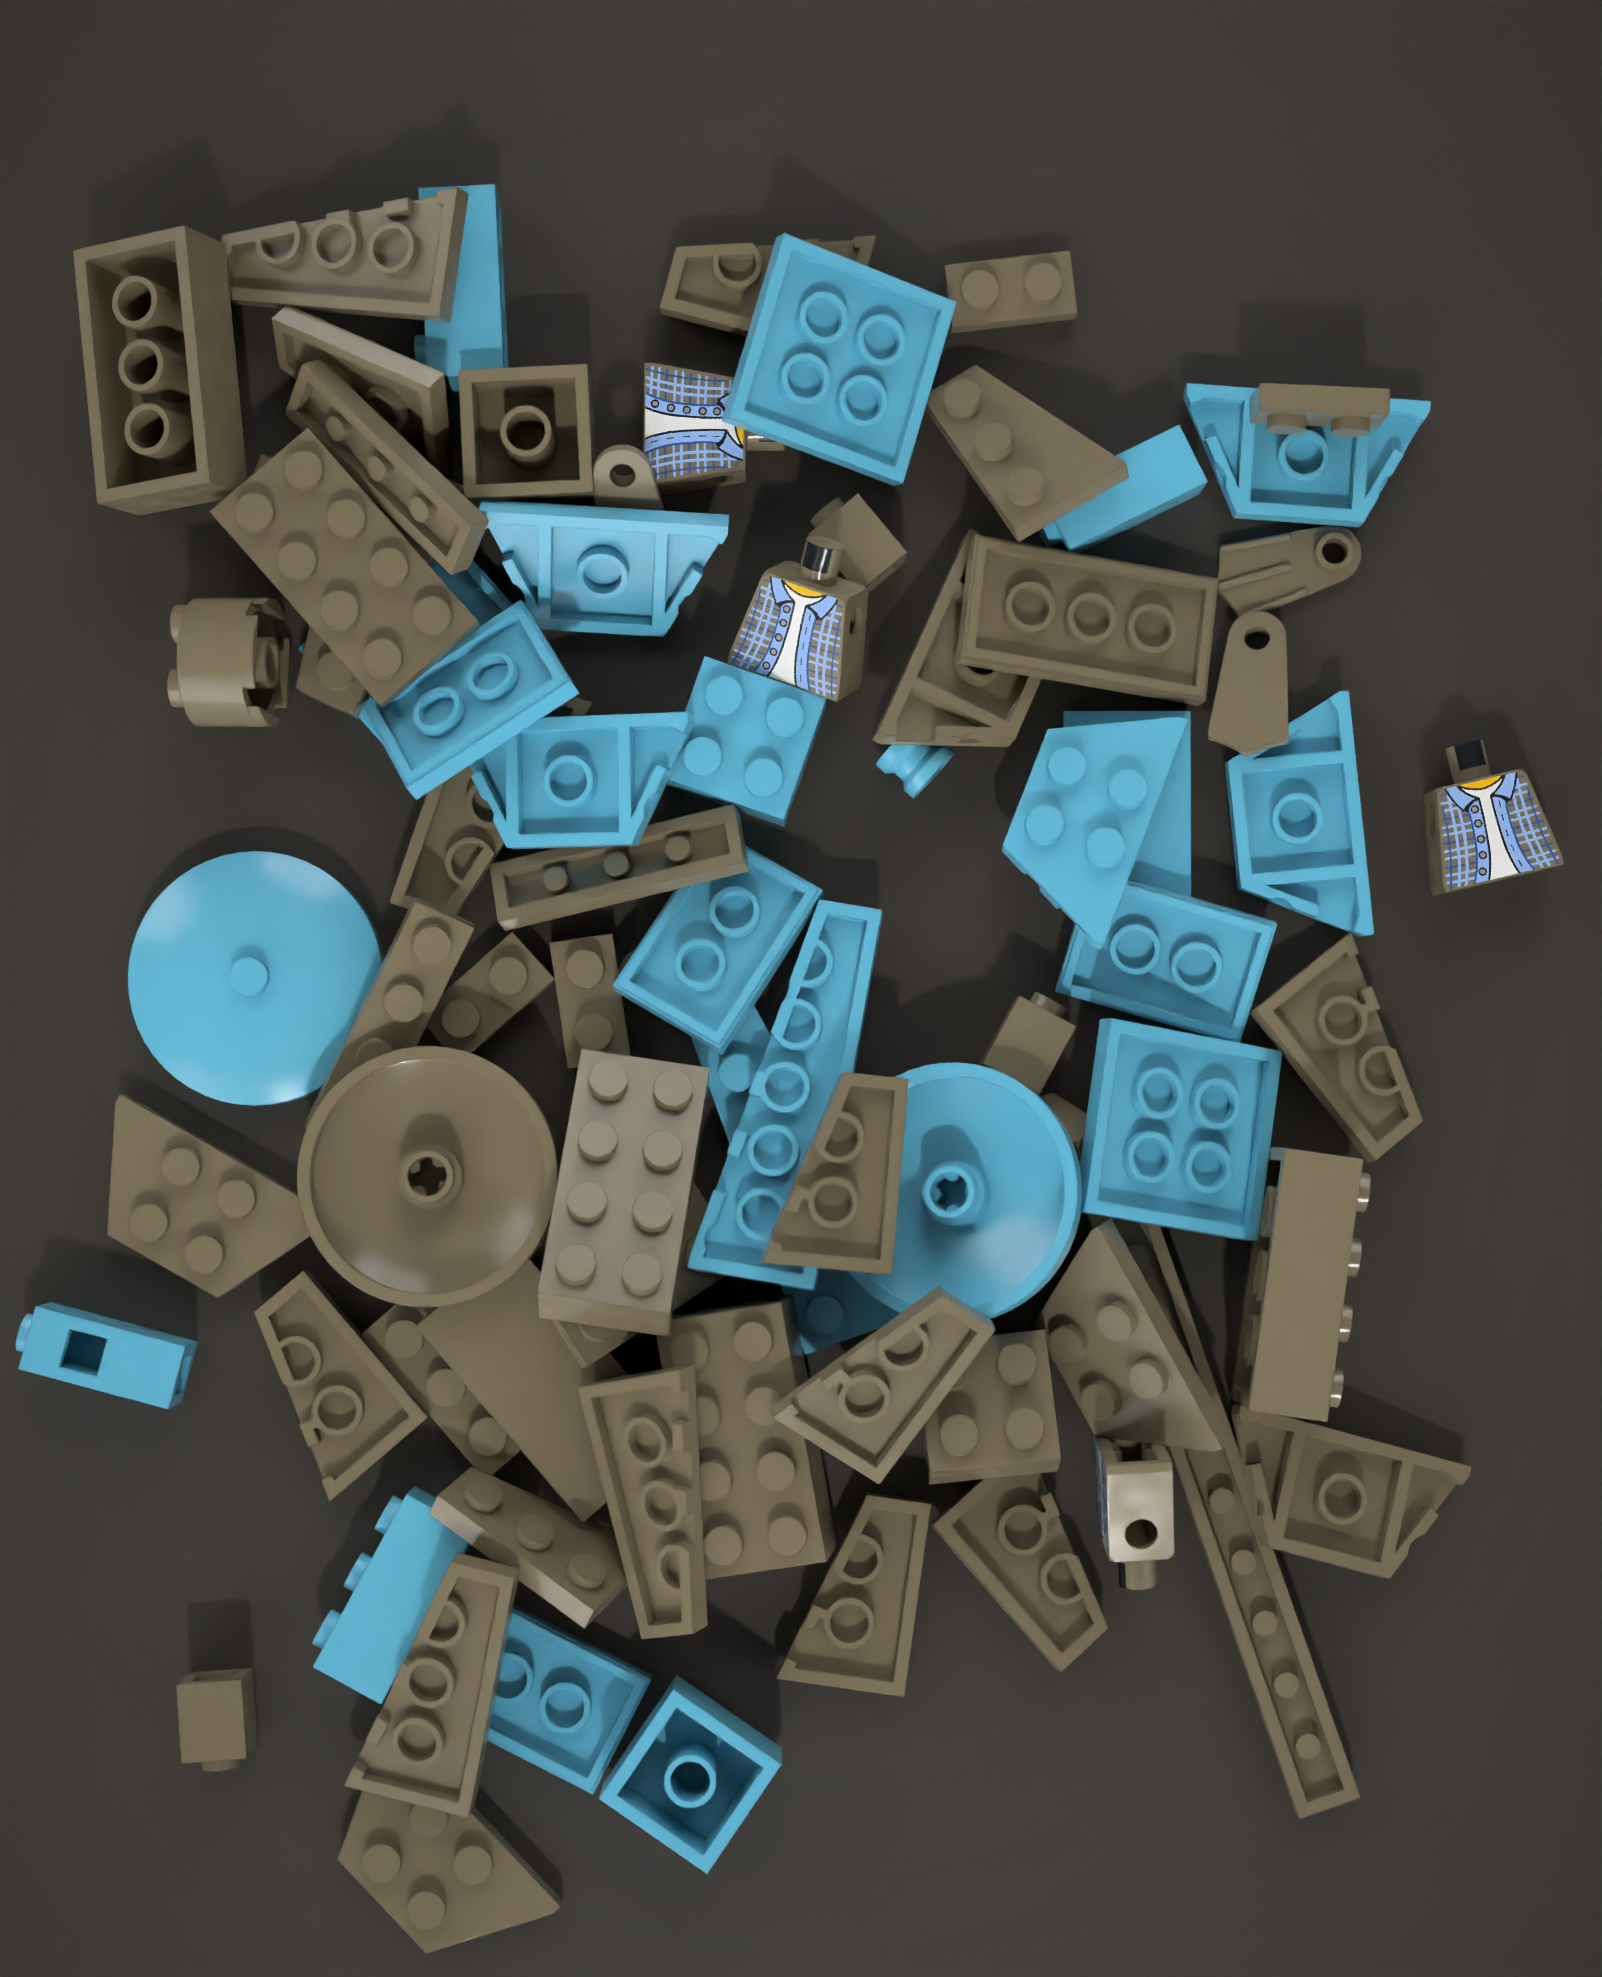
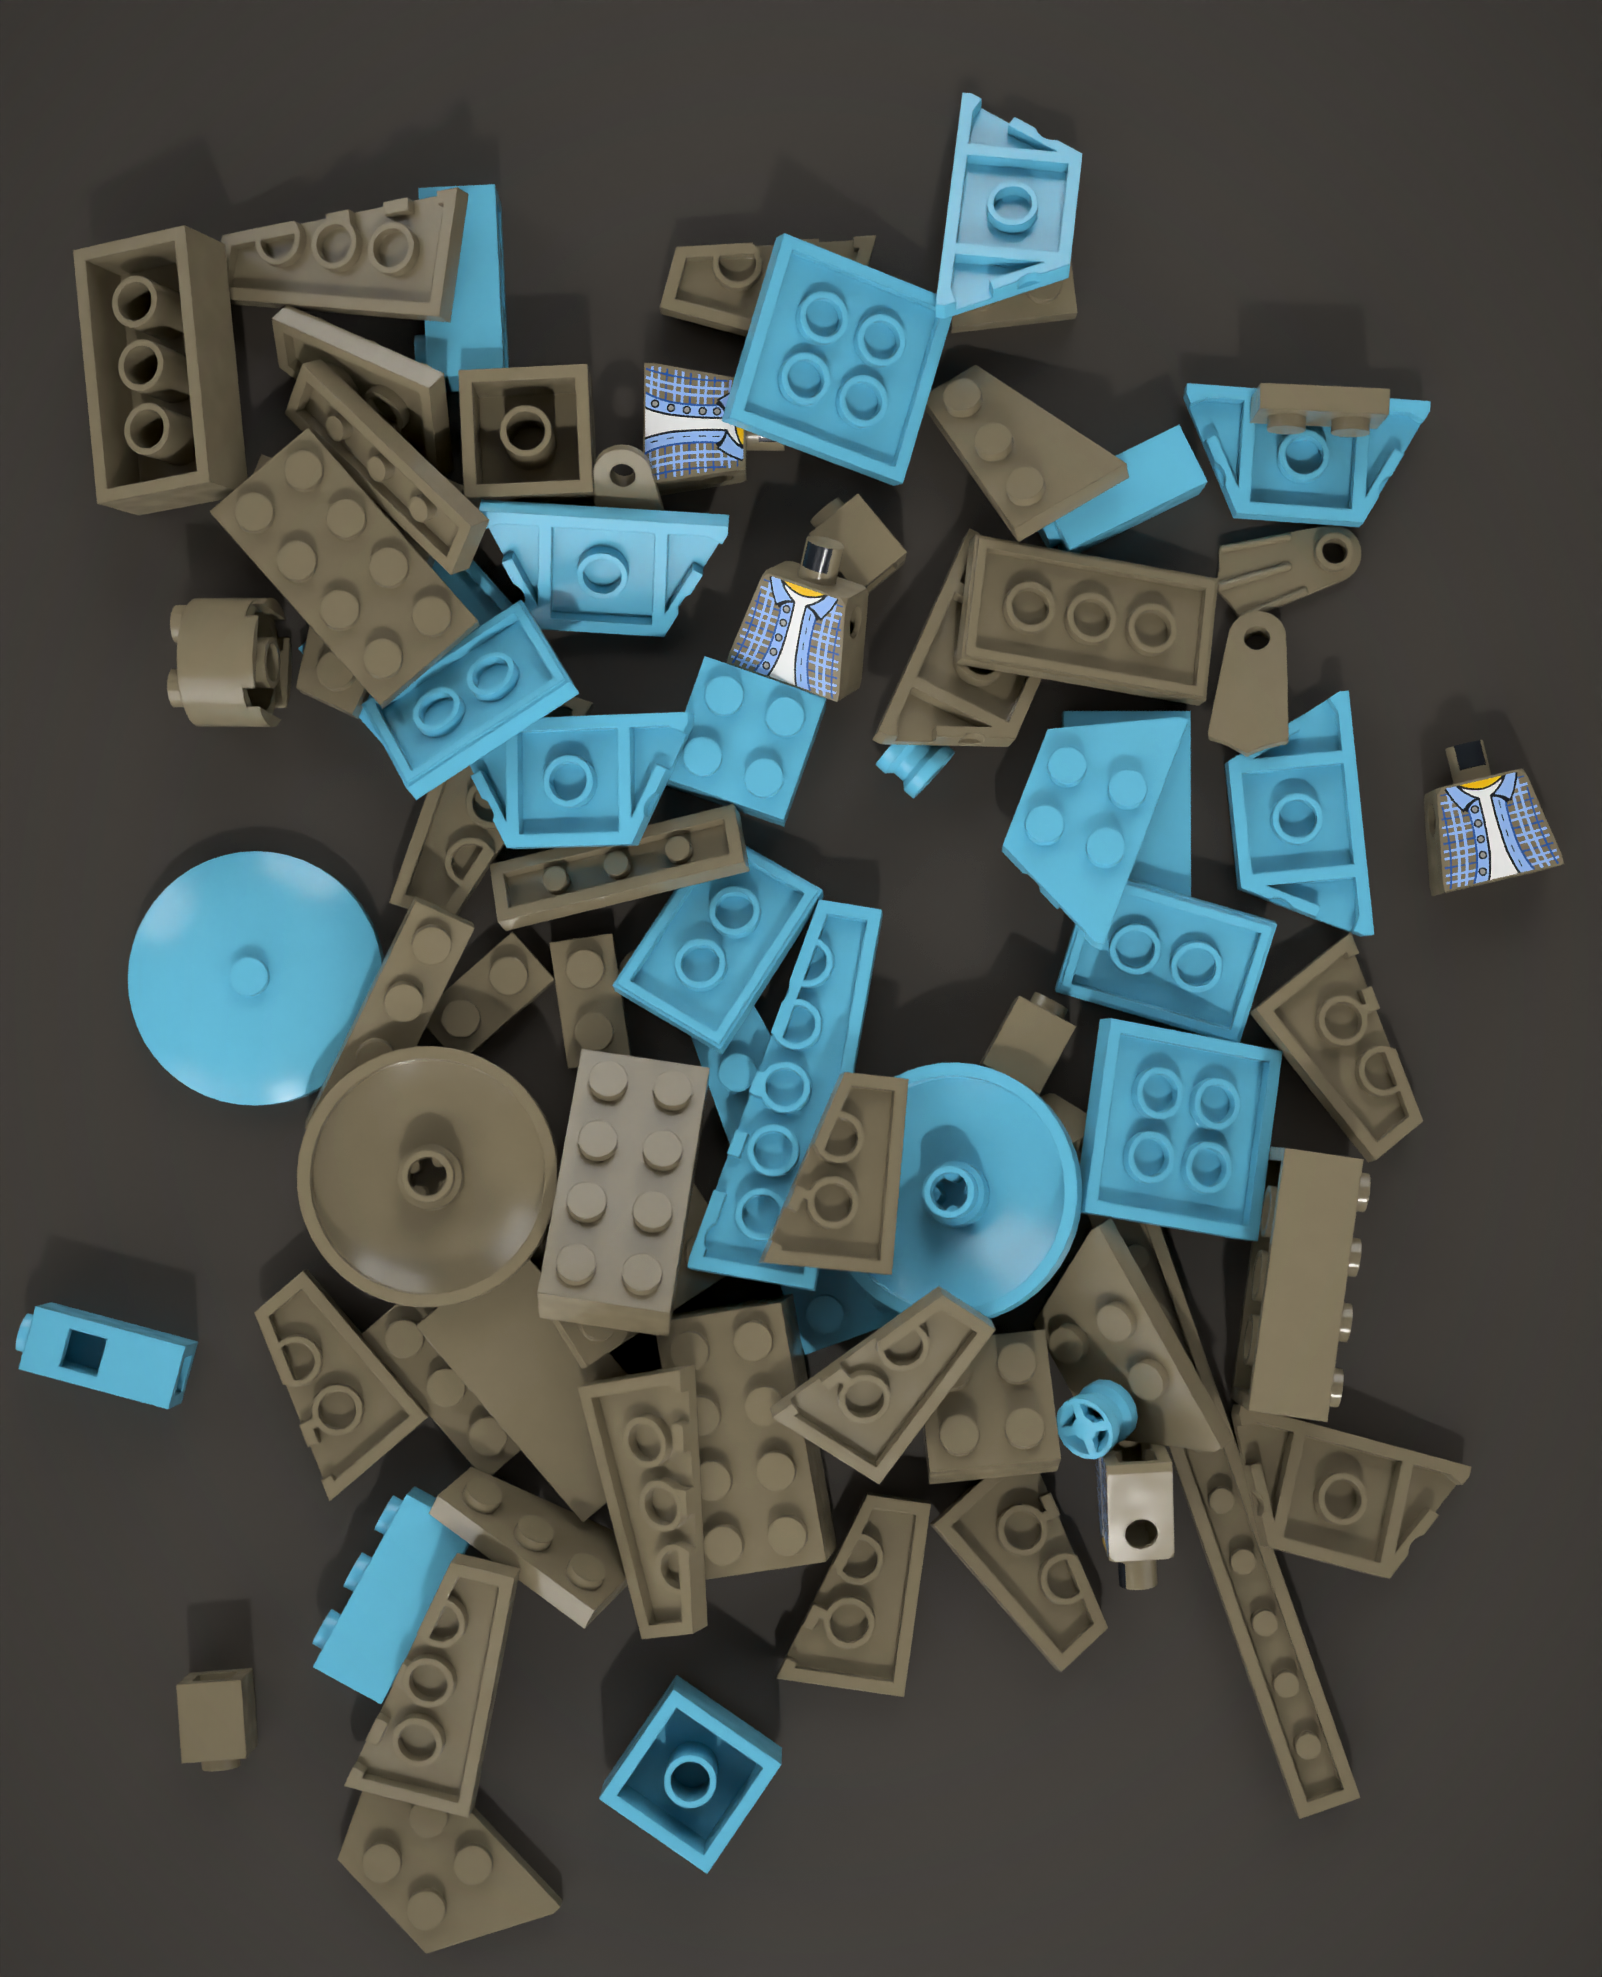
(195, 1203): dark tan wing -> none
(562, 1700): medium azure tile -> none
(1005, 212): none -> medium azure wing
(1096, 1435): none -> medium azure wheel

